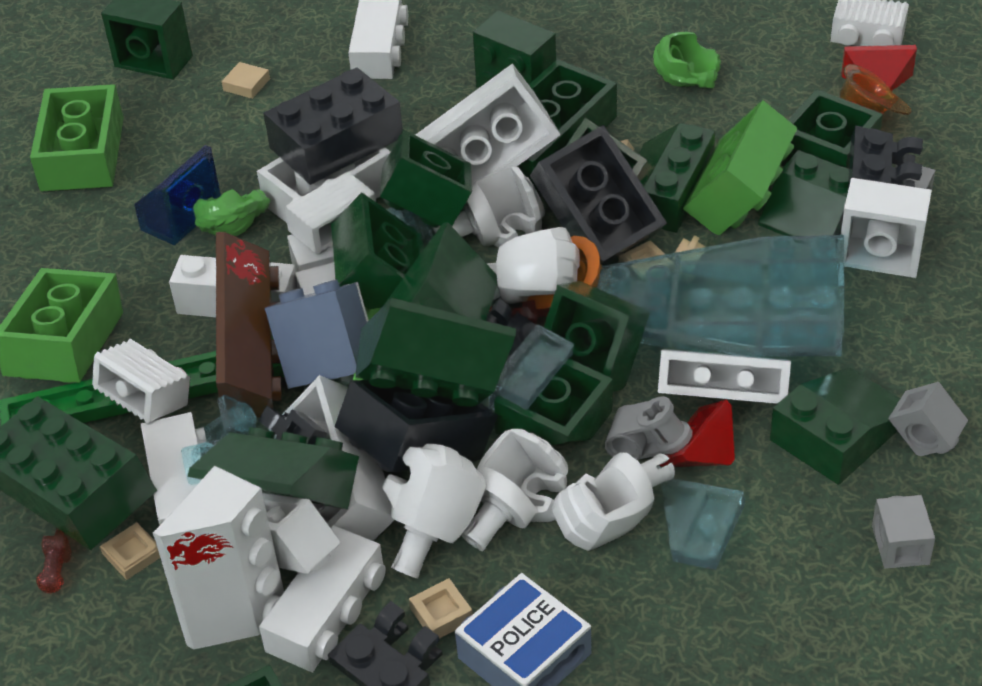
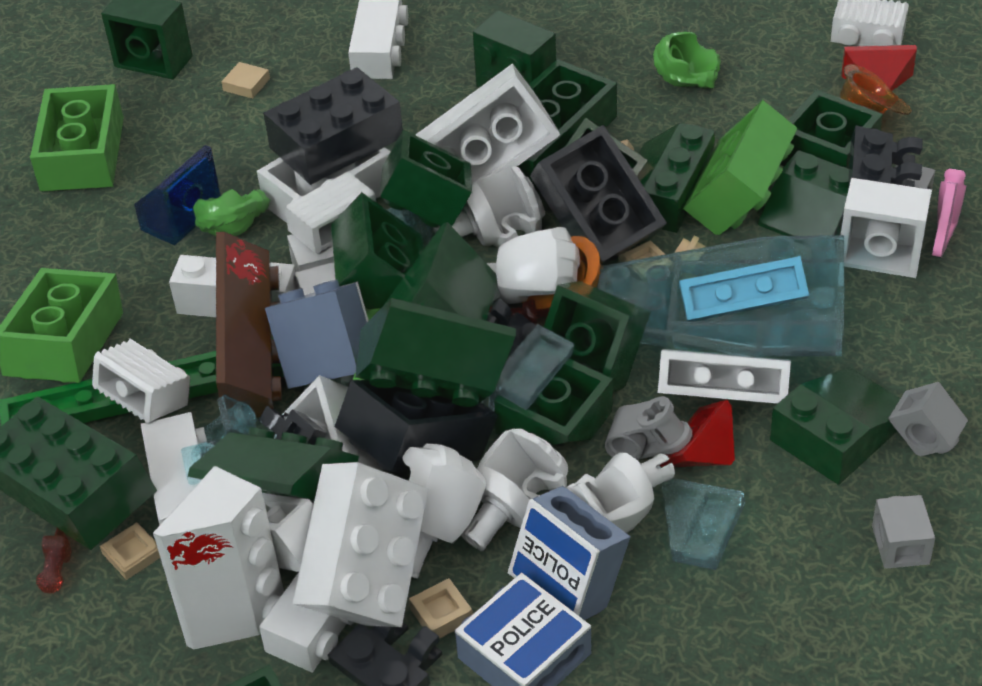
(361, 545): none -> white brick
(569, 551): none -> piece
(743, 289): none -> medium azure plate
(949, 208): none -> bright pink arm

